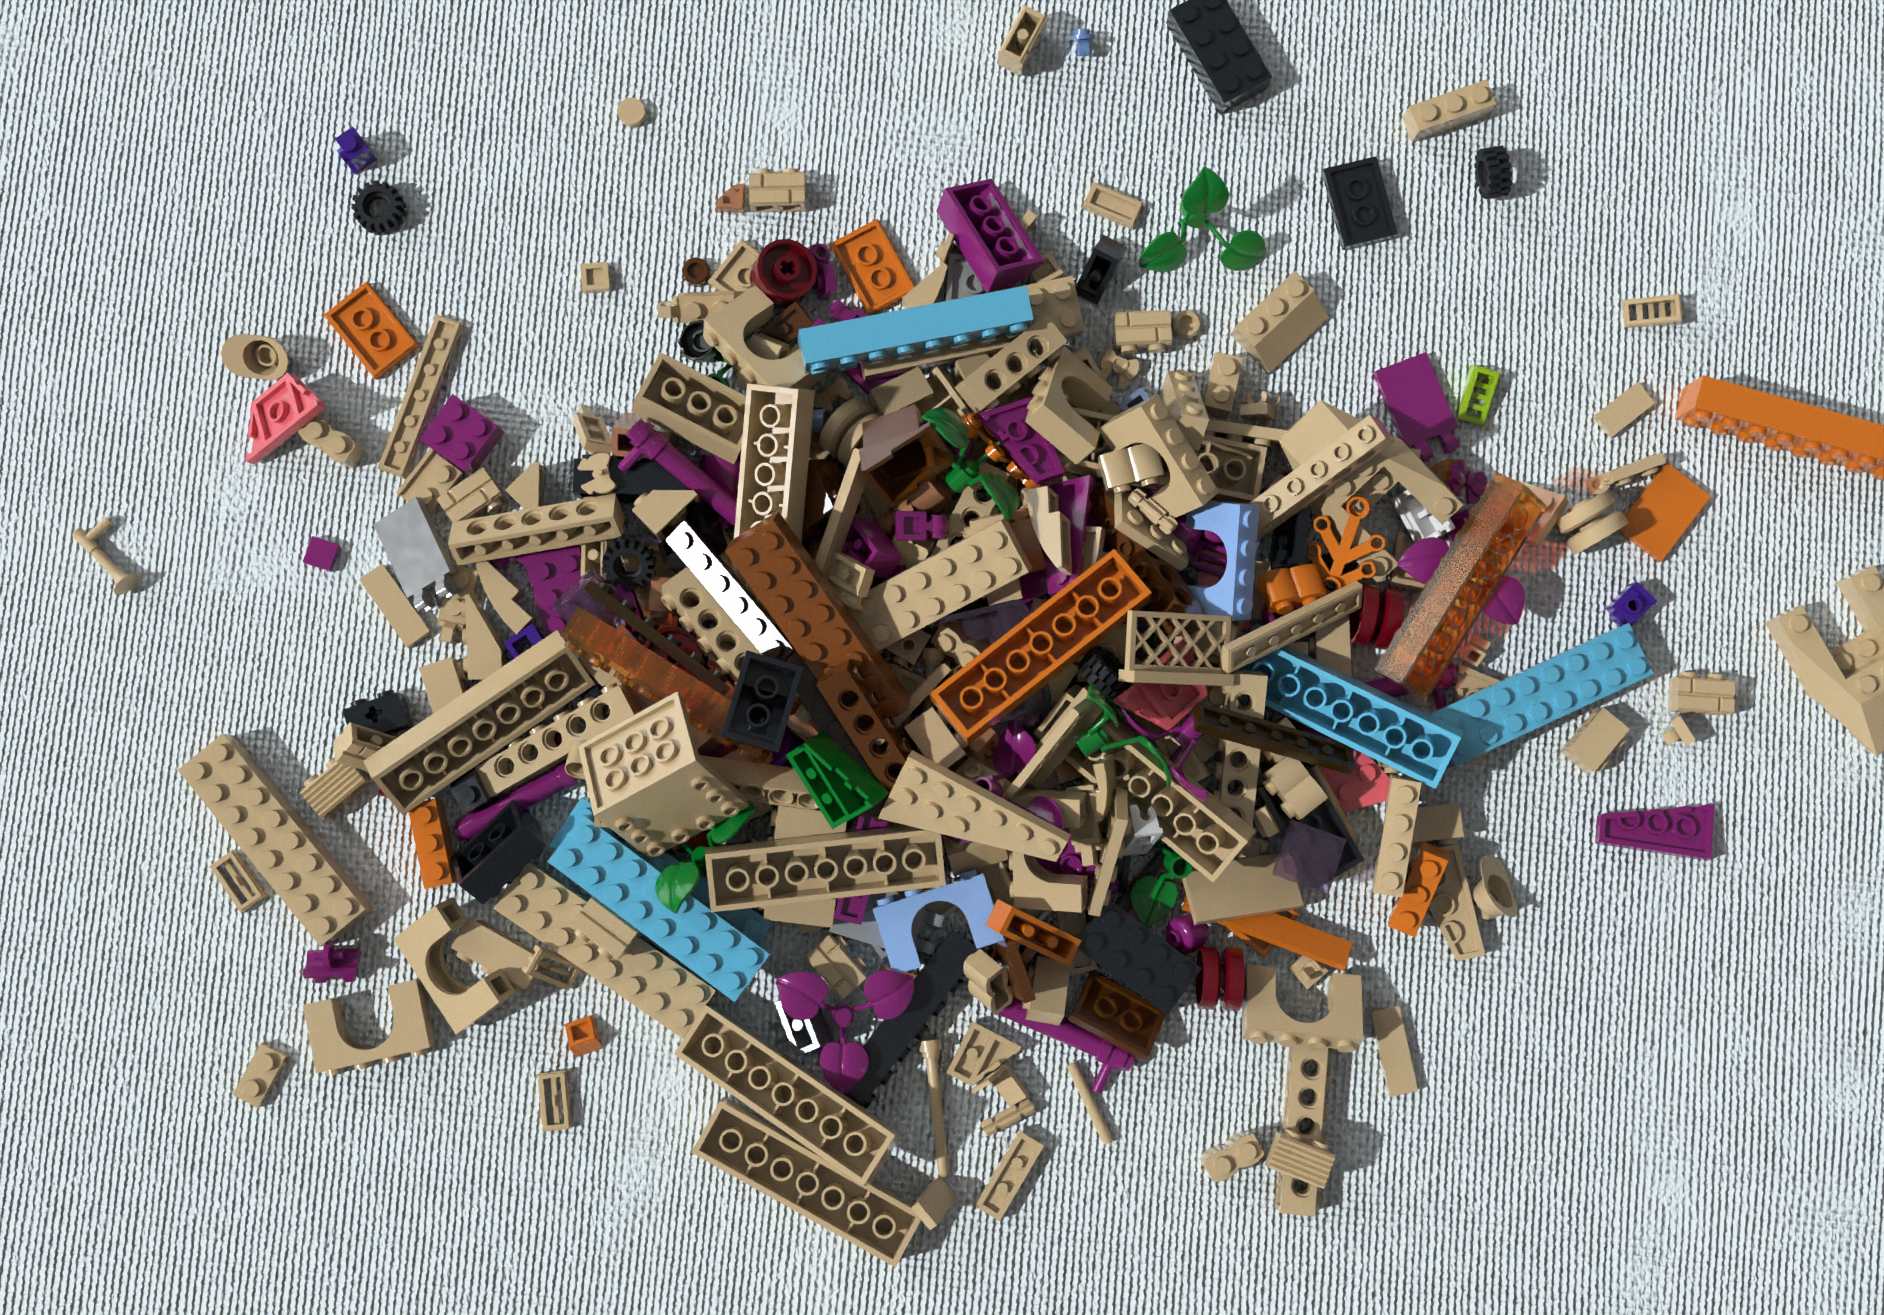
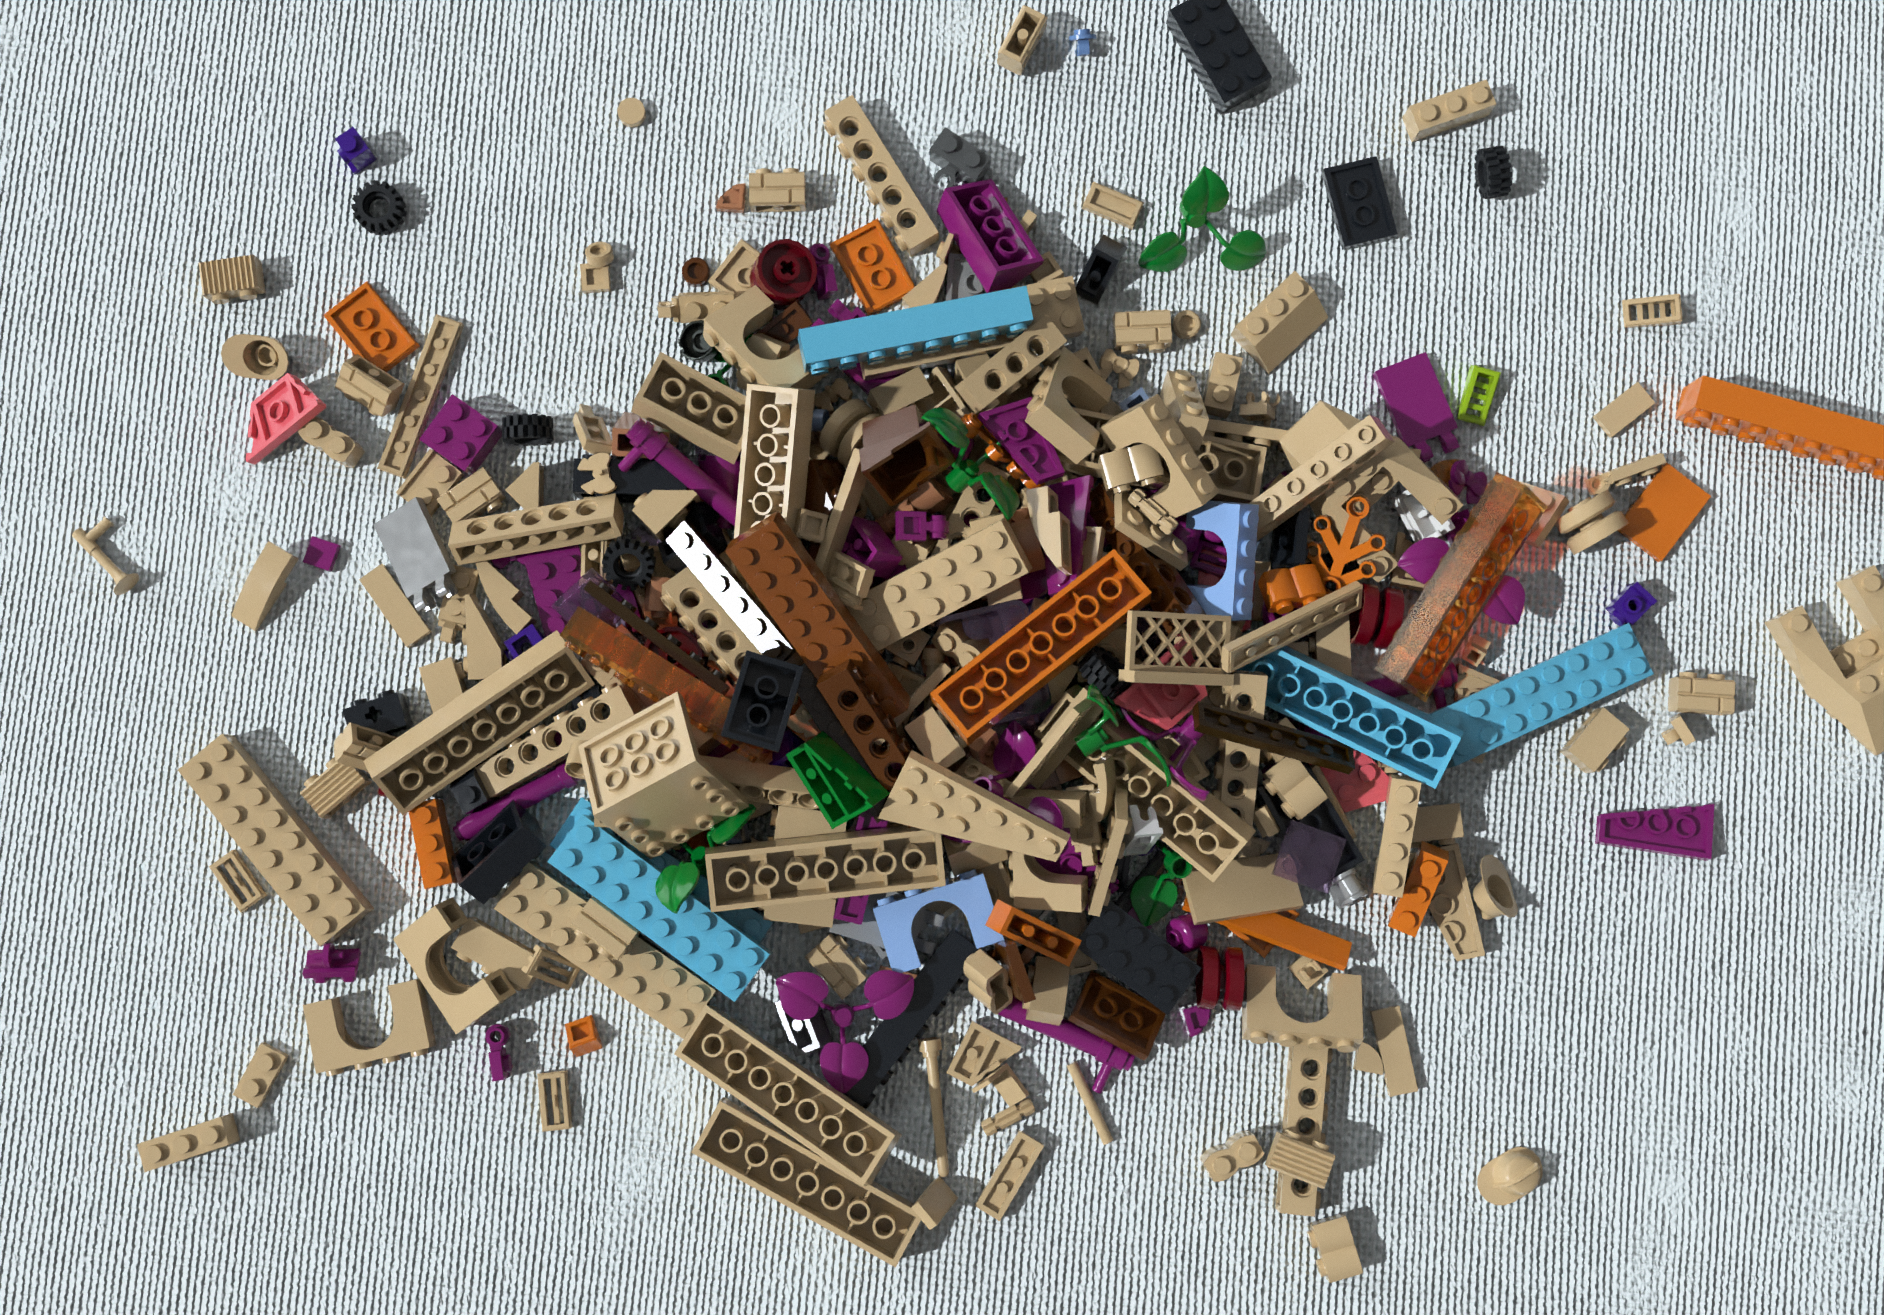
(188, 1142): none -> tan brick
(232, 278): none -> tan brick
(263, 585): none -> tan slope
(369, 385): none -> tan brick
(500, 1062): none -> magenta plate
(527, 429): none -> black tyre
(599, 254): none -> tan tile
(810, 525): none -> tan tile
(850, 115): none -> tan brick
(958, 159): none -> dark grey brick
(1196, 1019): none -> magenta tile
(1335, 1248): none -> tan brick
(1347, 889): none -> light grey piece
(1368, 1060): none -> tan tile
(1510, 1176): none -> tan piece

